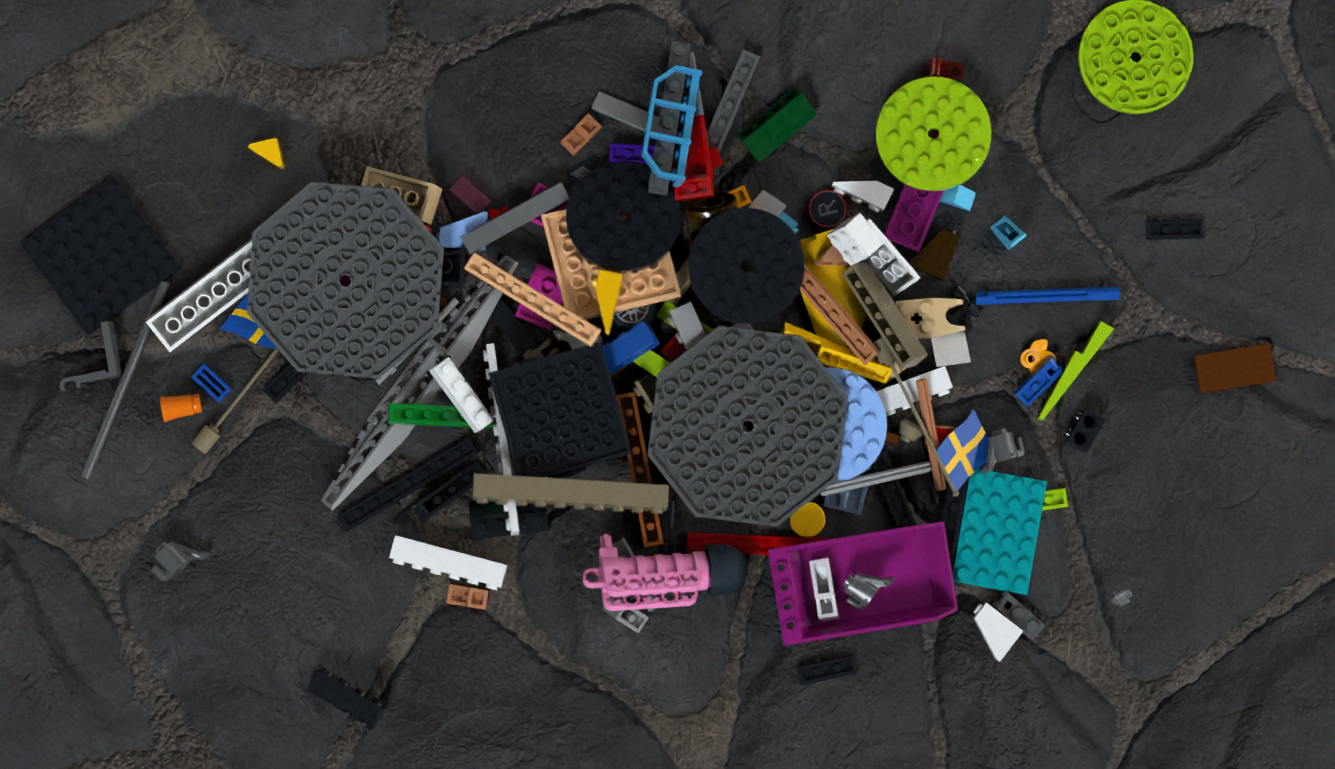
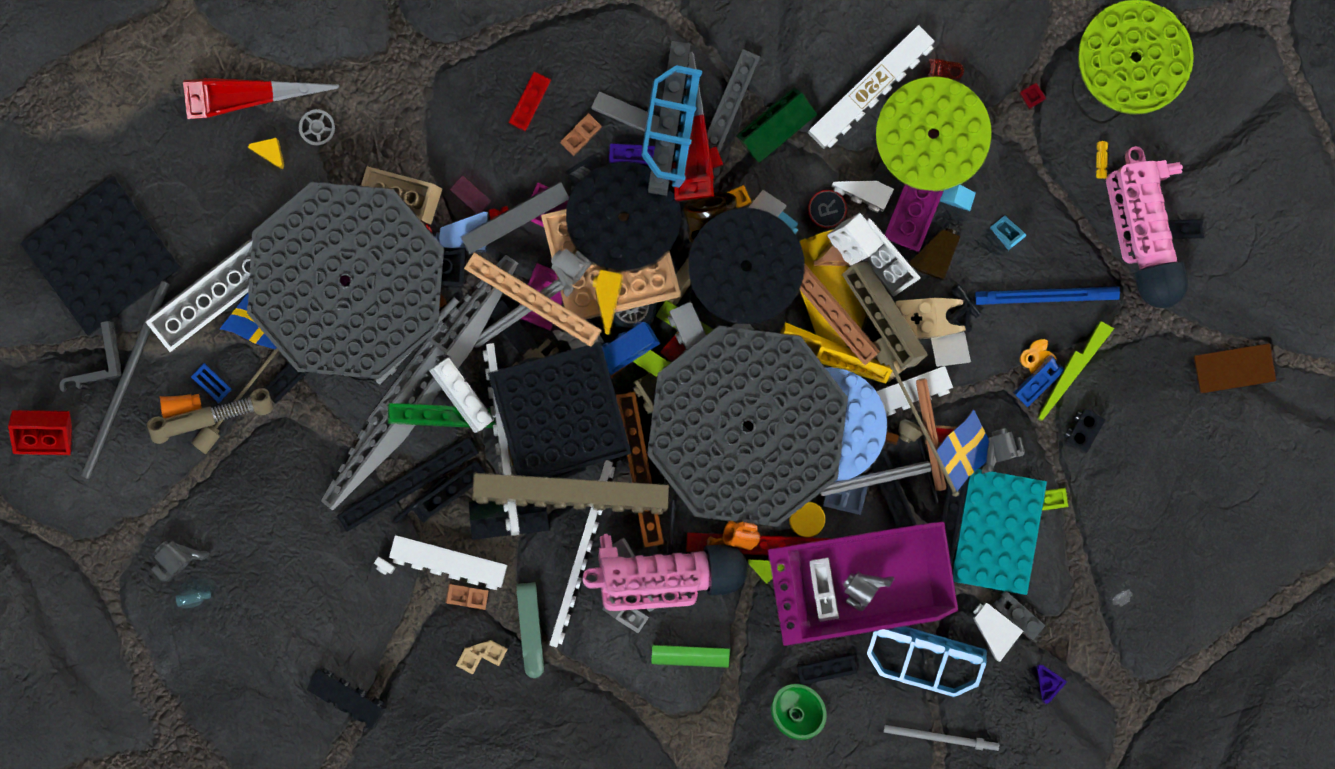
(40, 432): none -> red slope
(163, 428): none -> dark tan piece
(192, 598): none -> clear light blue plant
(218, 96): none -> red plate
(316, 127): none -> light grey wheel
(384, 566): none -> white plate
(488, 650): none -> tan tile
(515, 315): none -> light grey axle
(529, 101): none -> red tile
(530, 629): none -> sand green piece
(569, 268): none -> light grey piece
(579, 564): none -> white plate
(690, 656): none -> bright green brick
(739, 535): none -> orange piece
(763, 569): none -> lime slope
(805, 705): none -> green dish
(875, 83): none -> white brick
(936, 644): none -> plate
(978, 743): none -> light grey bar
(1032, 95): none -> dark red plate
(1049, 683): none -> dark purple slope
(1101, 162): none -> yellow axle
(1161, 277): none -> bright pink piece

